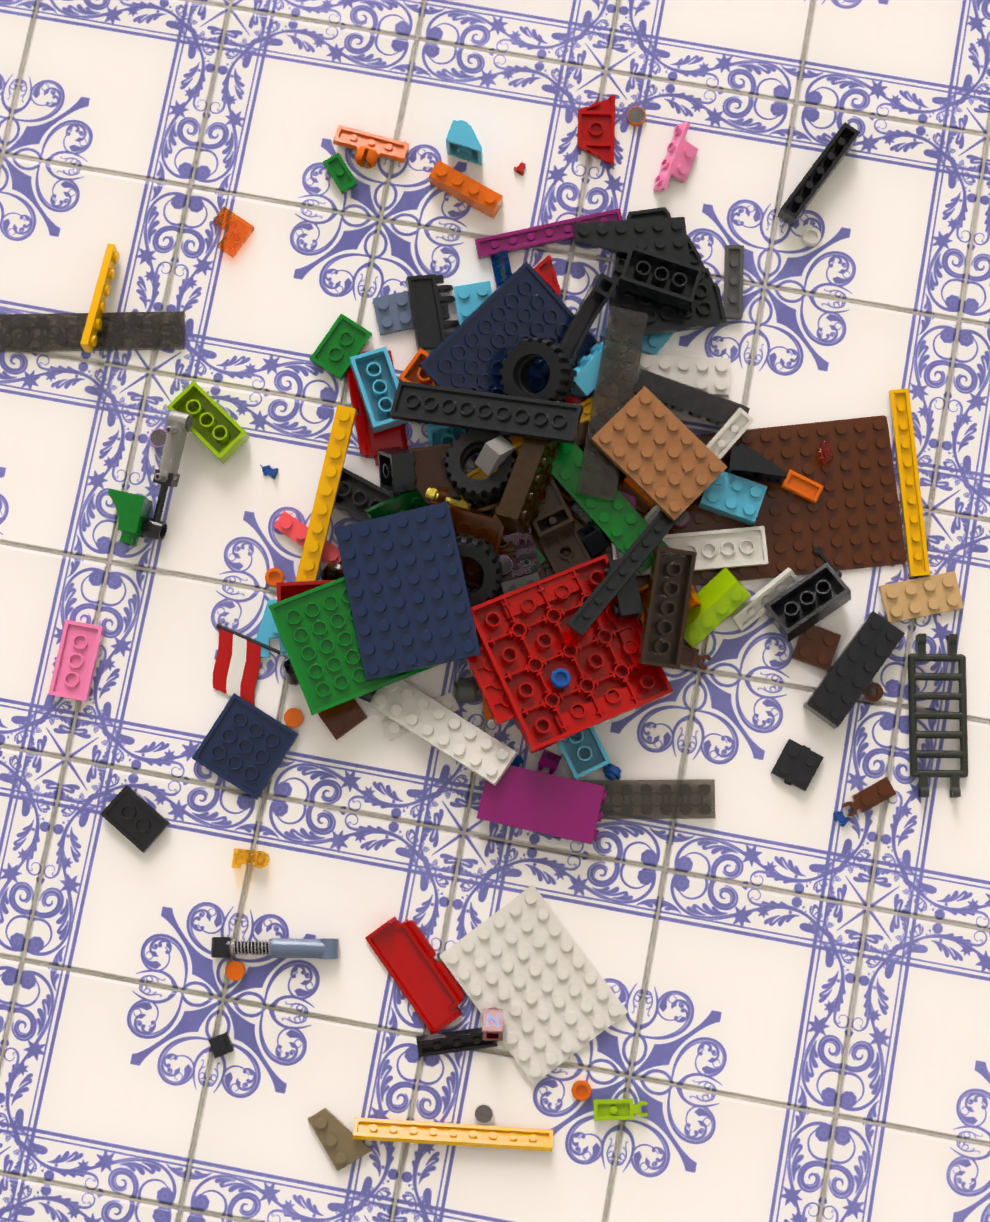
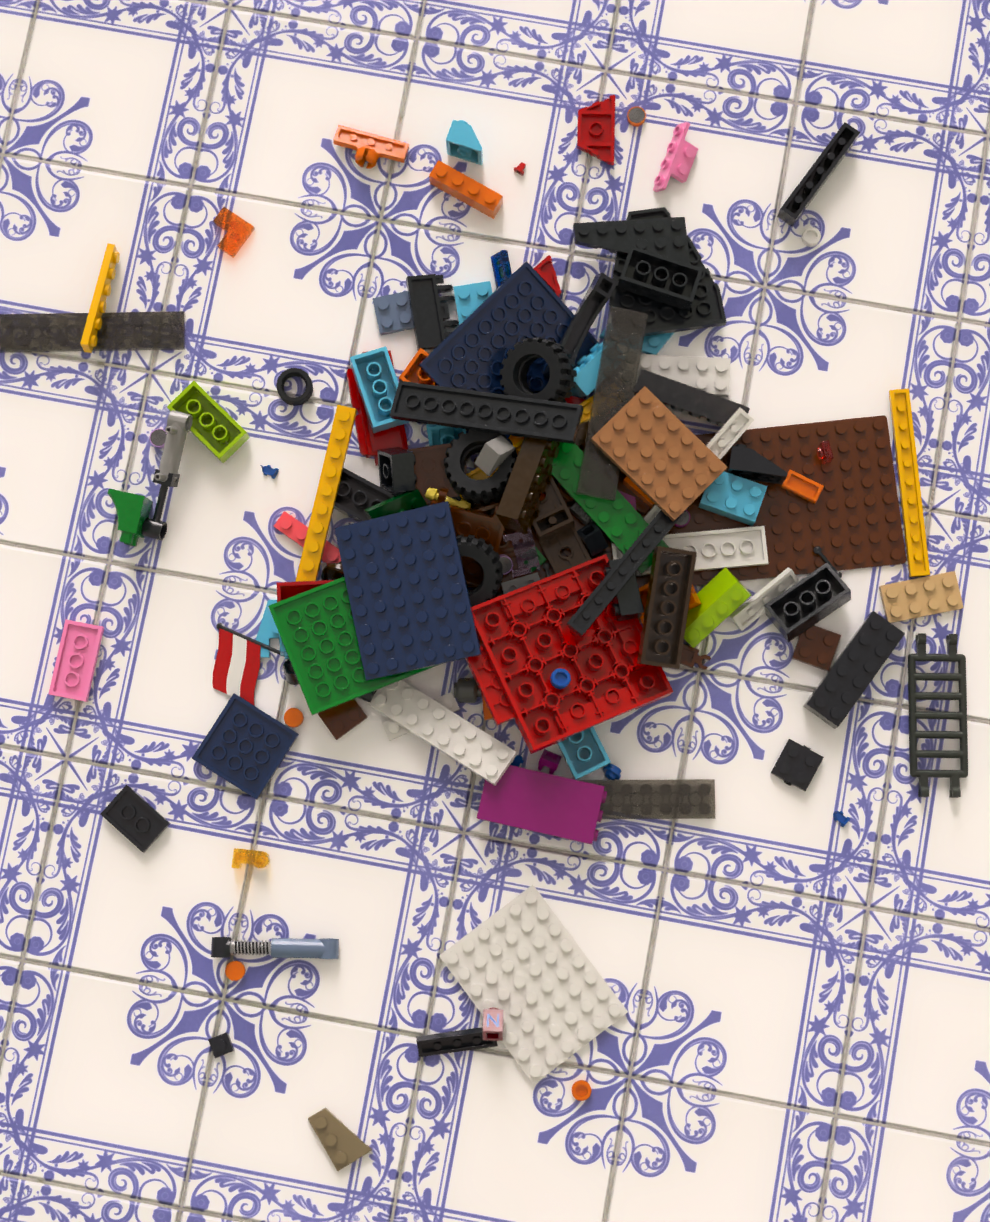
(274, 575): orange tile -> none
(291, 373): none -> black tyre
(340, 173): green plate -> none
(340, 343): green plate -> none
(417, 973): red slope -> none
(453, 1134): yellow plate -> none
(483, 1113): tile -> none
(538, 235): magenta plate -> none
(617, 1109): lime plate -> none
(733, 281): dark grey plate -> none
(871, 796): reddish brown plate -> none
(873, 698): reddish brown plate -> none

